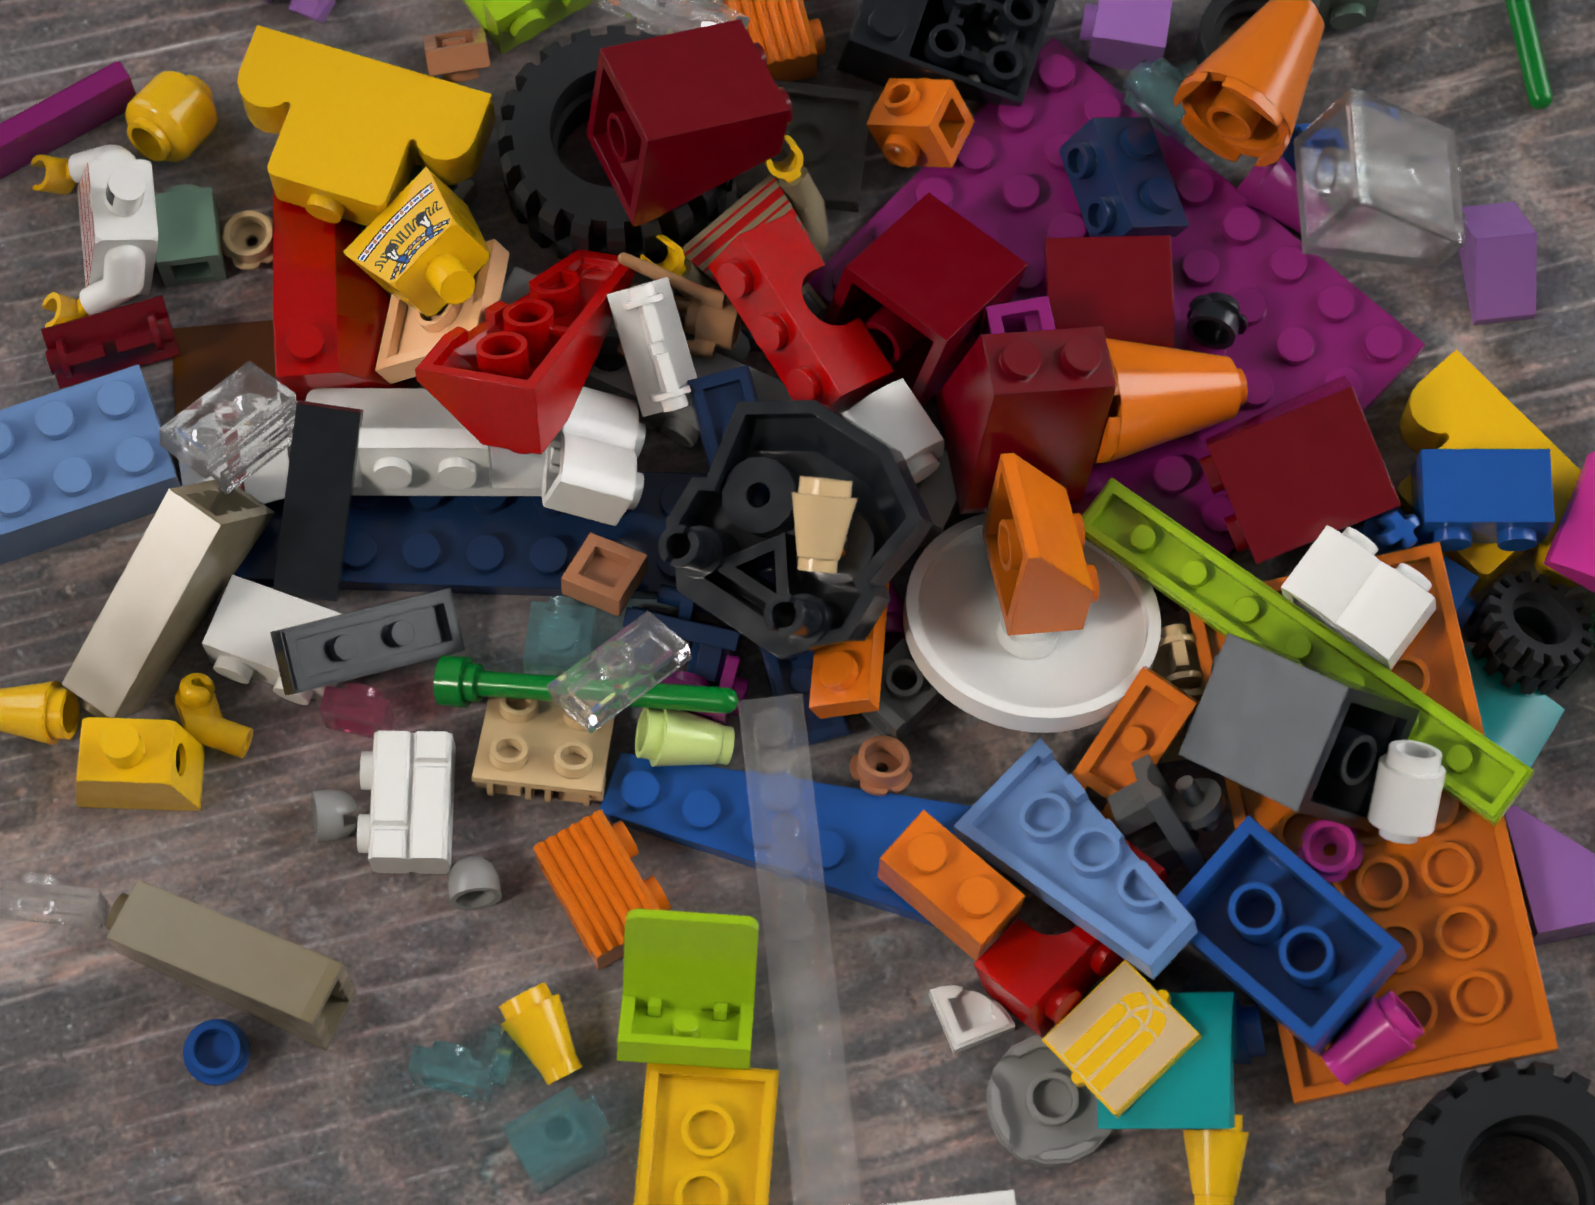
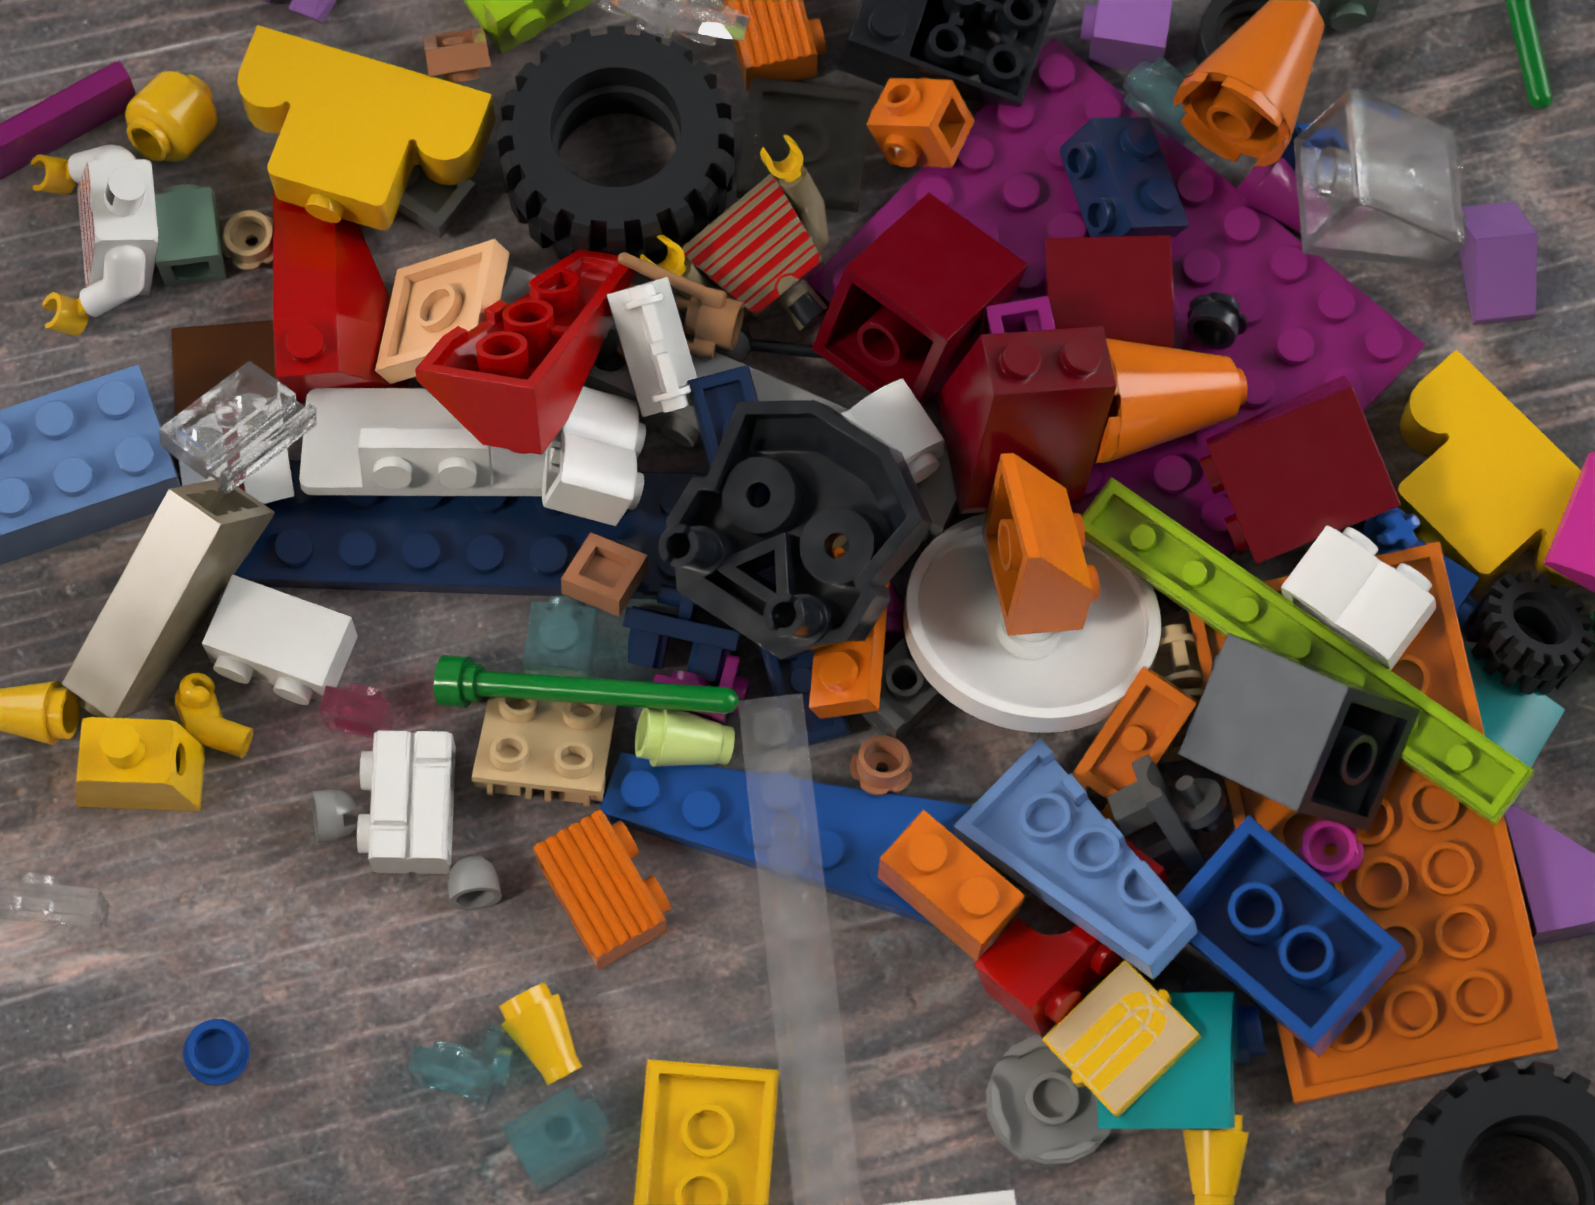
(110, 341): dark red hinge -> none
(232, 962): dark tan slope -> none
(318, 500): black tile -> none
(367, 641): black tile -> none
(423, 246): yellow torso -> none
(619, 671): clear plate -> none
(684, 115): dark red slope -> none
(688, 988): lime bracket -> none
(764, 282): red arch -> none
(821, 521): tan cone -> none
(969, 1017): white tile -> none
(1373, 1038): dark pink cone -> none
(1407, 791): white brick -> none
(1483, 497): blue brick -> none

